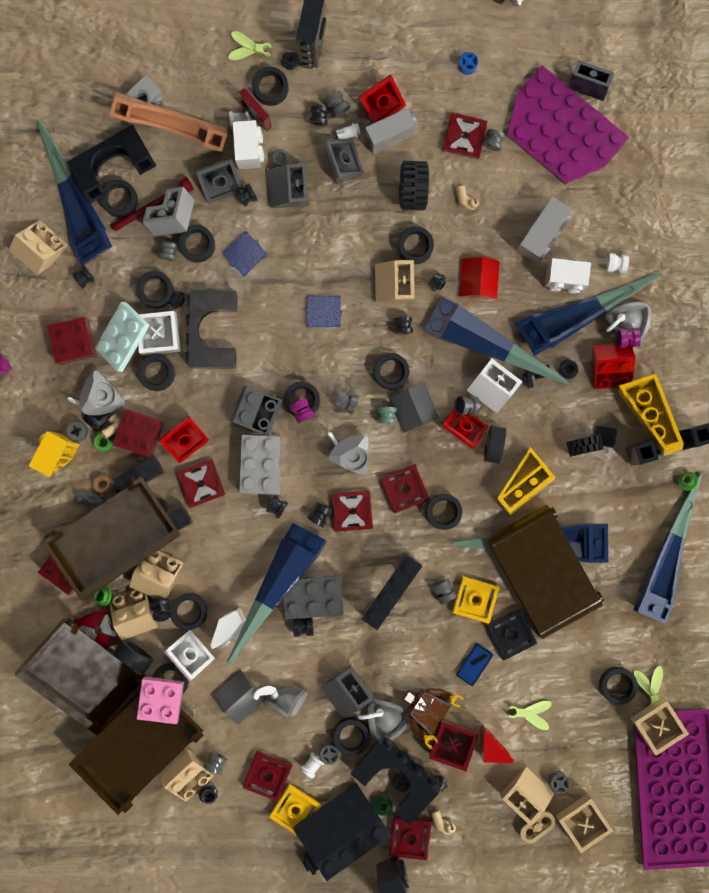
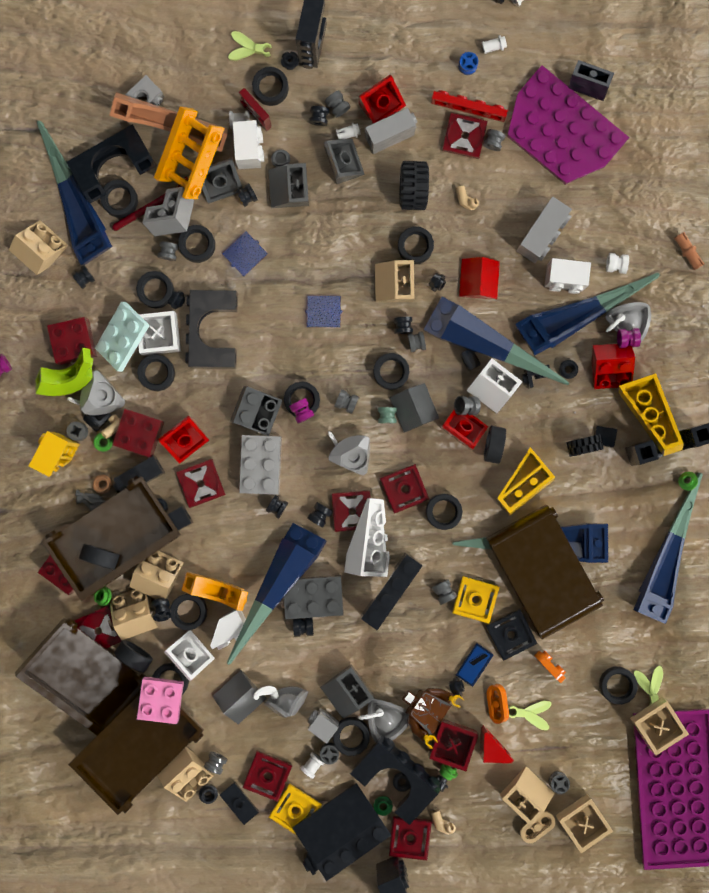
(65, 381): none -> lime arch
(99, 556): none -> black tyre
(174, 148): none -> light orange fence
(215, 590): none -> light orange arch
(239, 803): none -> black plate
(322, 725): none -> light grey brick
(368, 548): none -> white wedge
(416, 341): none -> dark grey wheel
(448, 772): none -> bright green plate
(456, 687): none -> black plate
(470, 359): none -> black slope
(475, 107): none -> red plate
(494, 44): none -> white pin
(497, 703): none -> orange plate
(544, 658): none -> orange plate
(689, 251): none -> nougat pin

